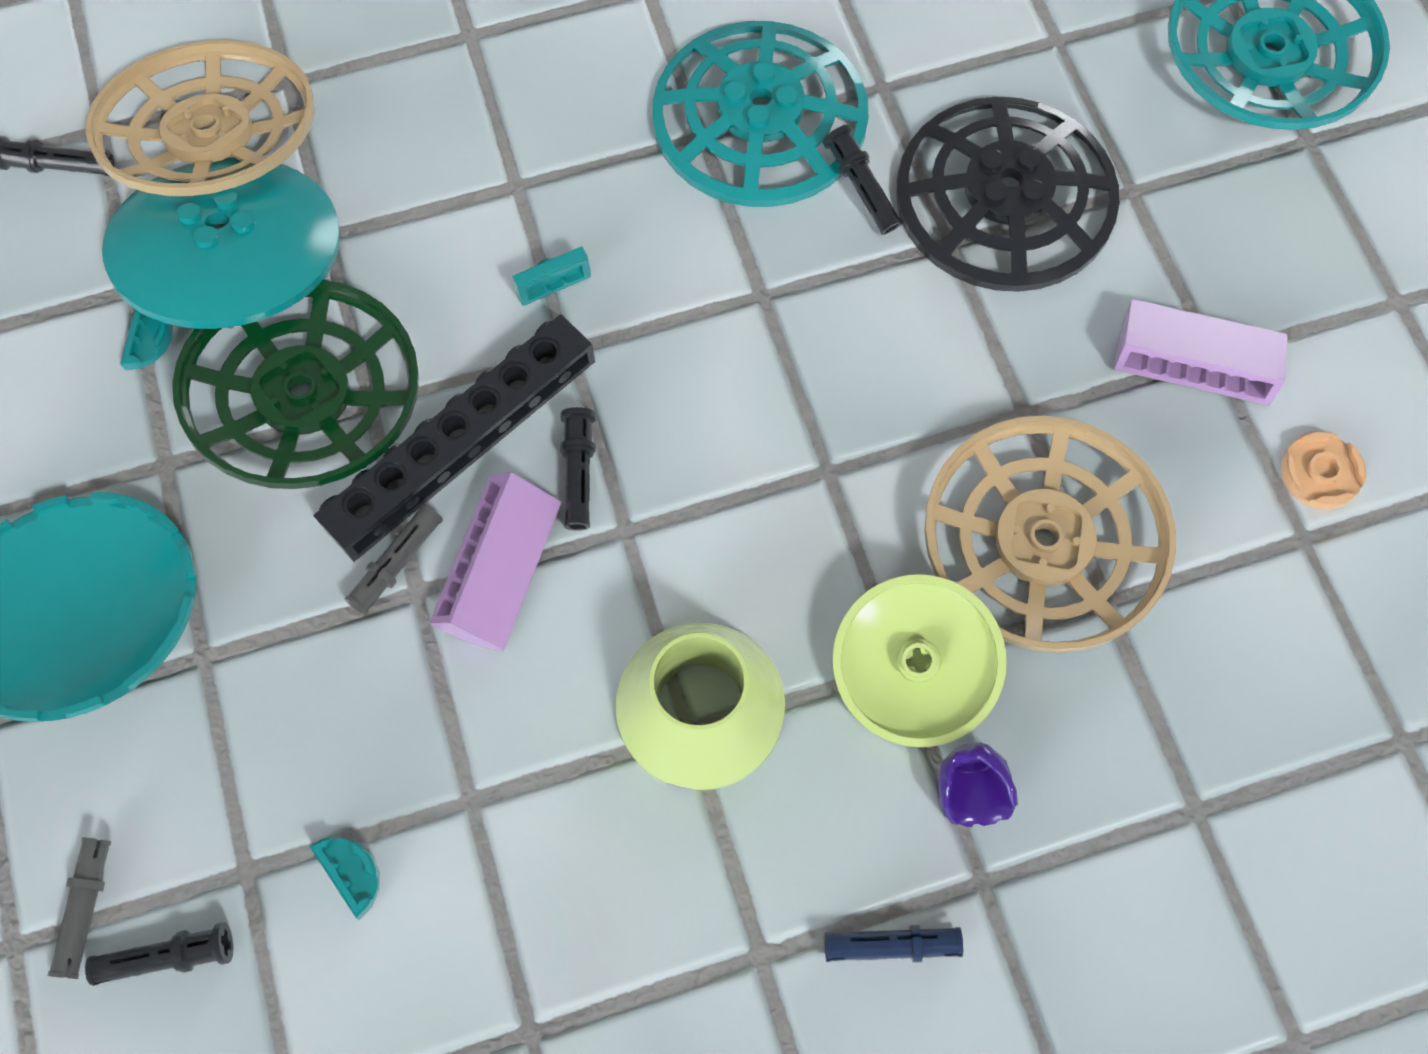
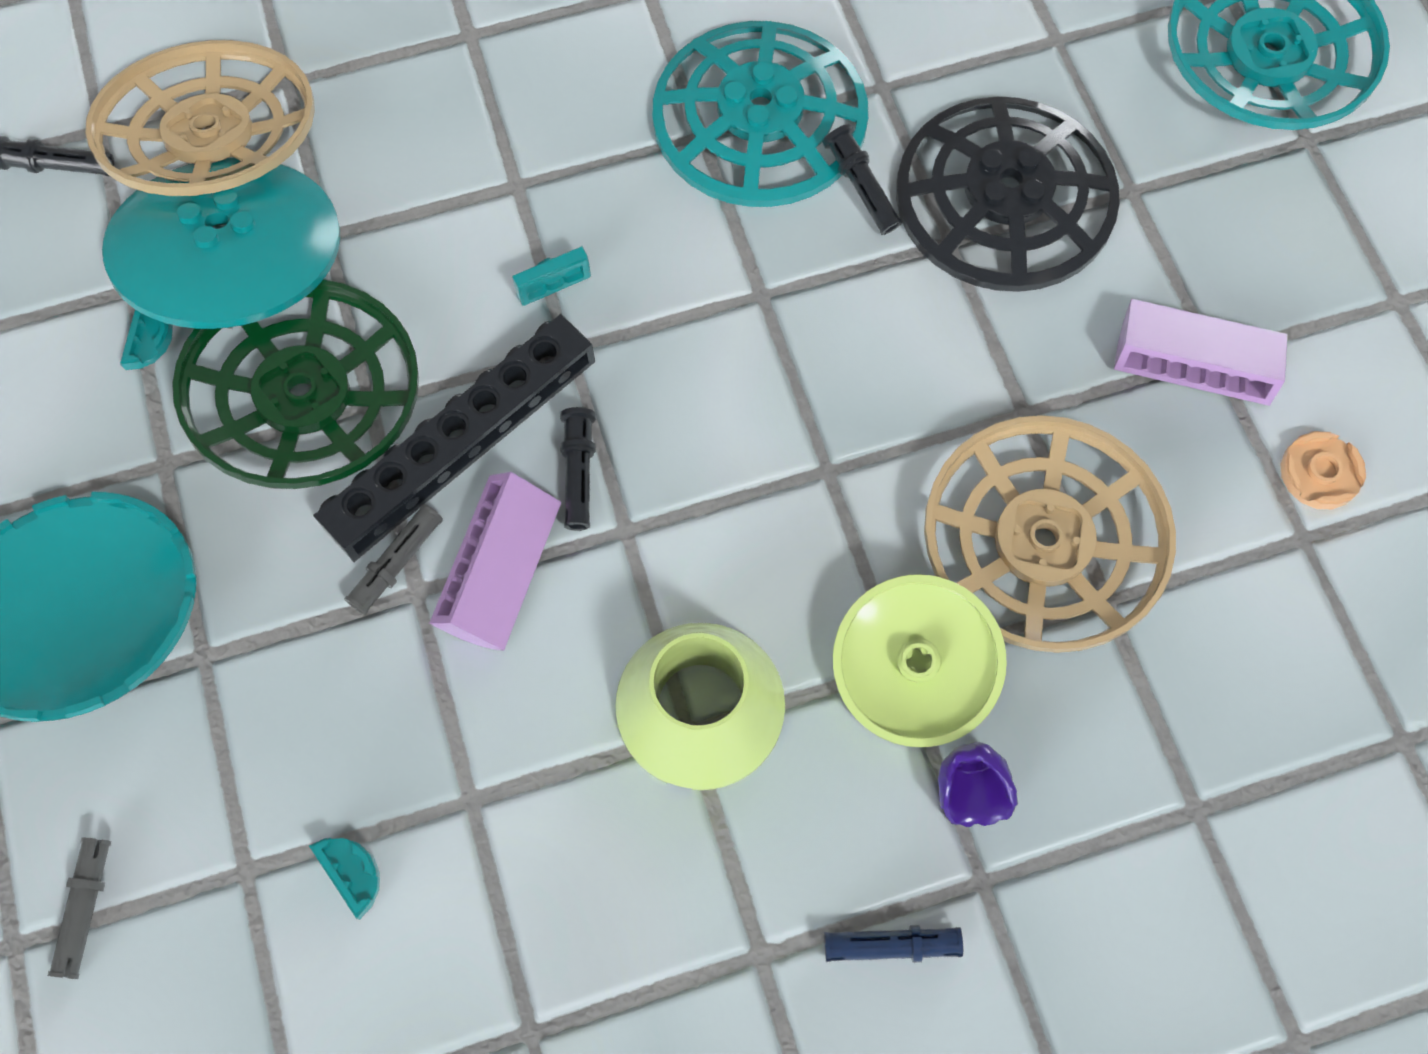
(180, 953): black pin -> none

